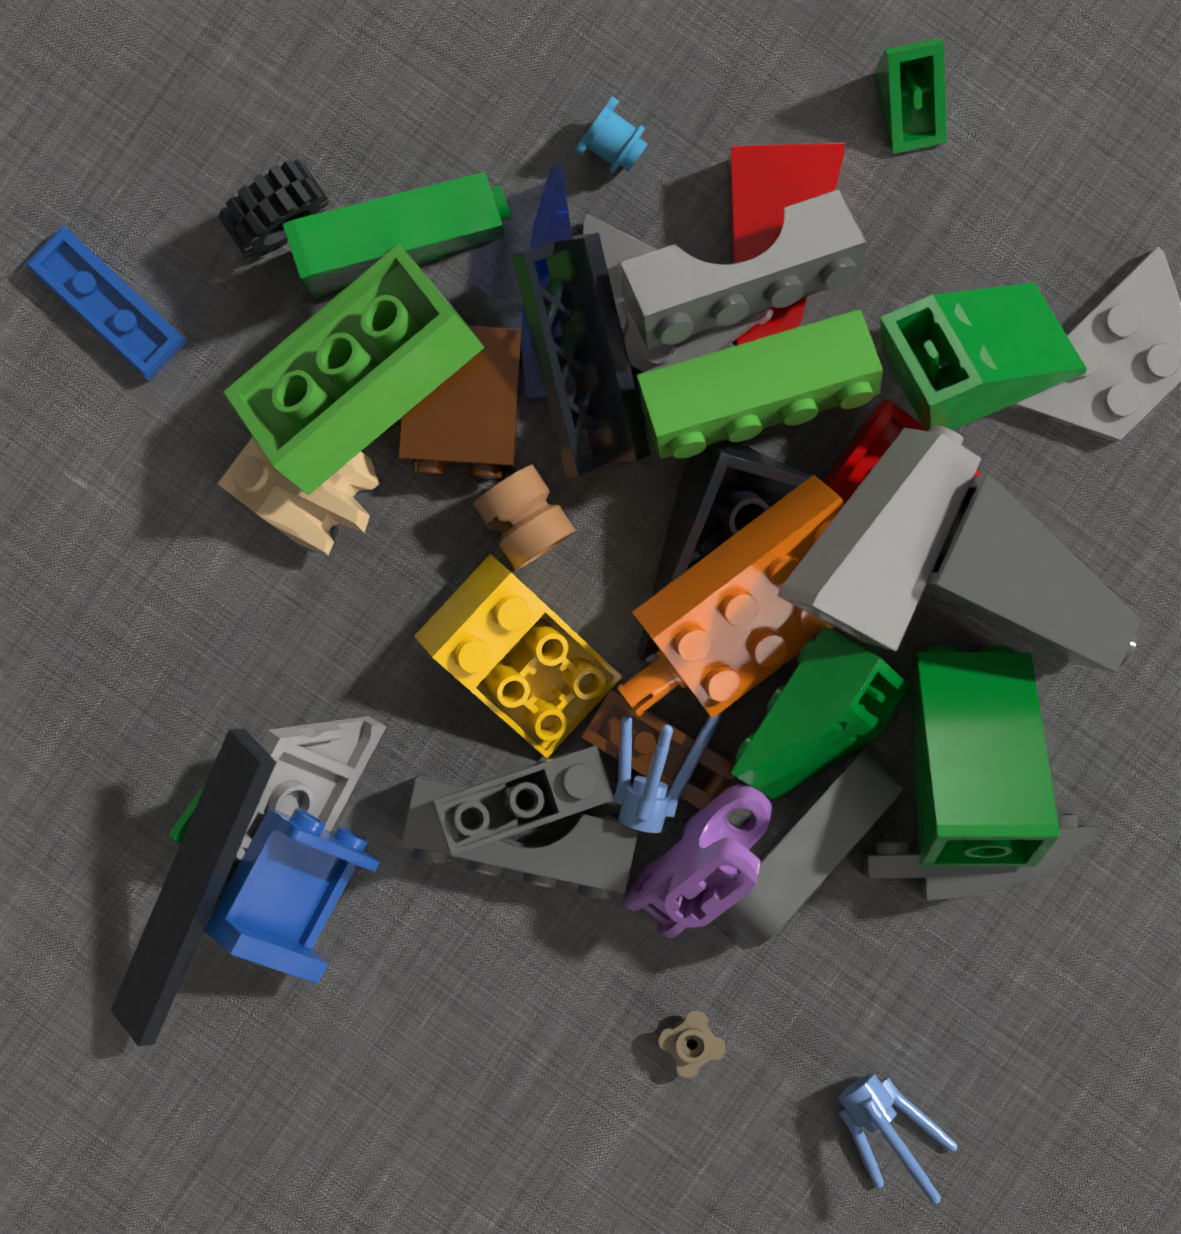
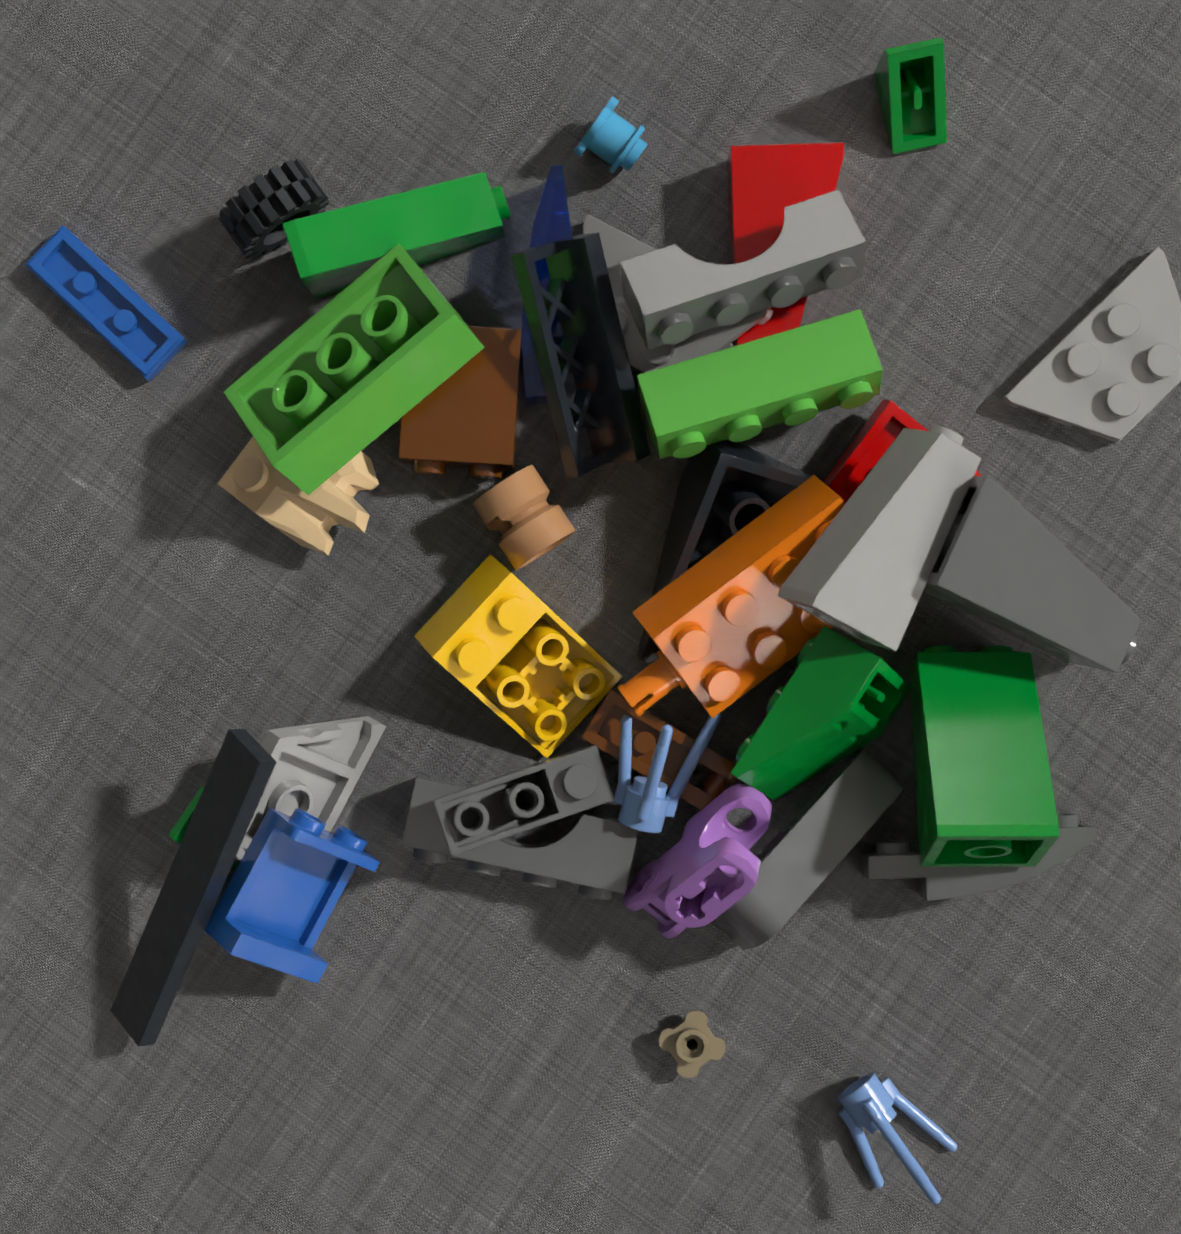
(976, 352): green slope -> none

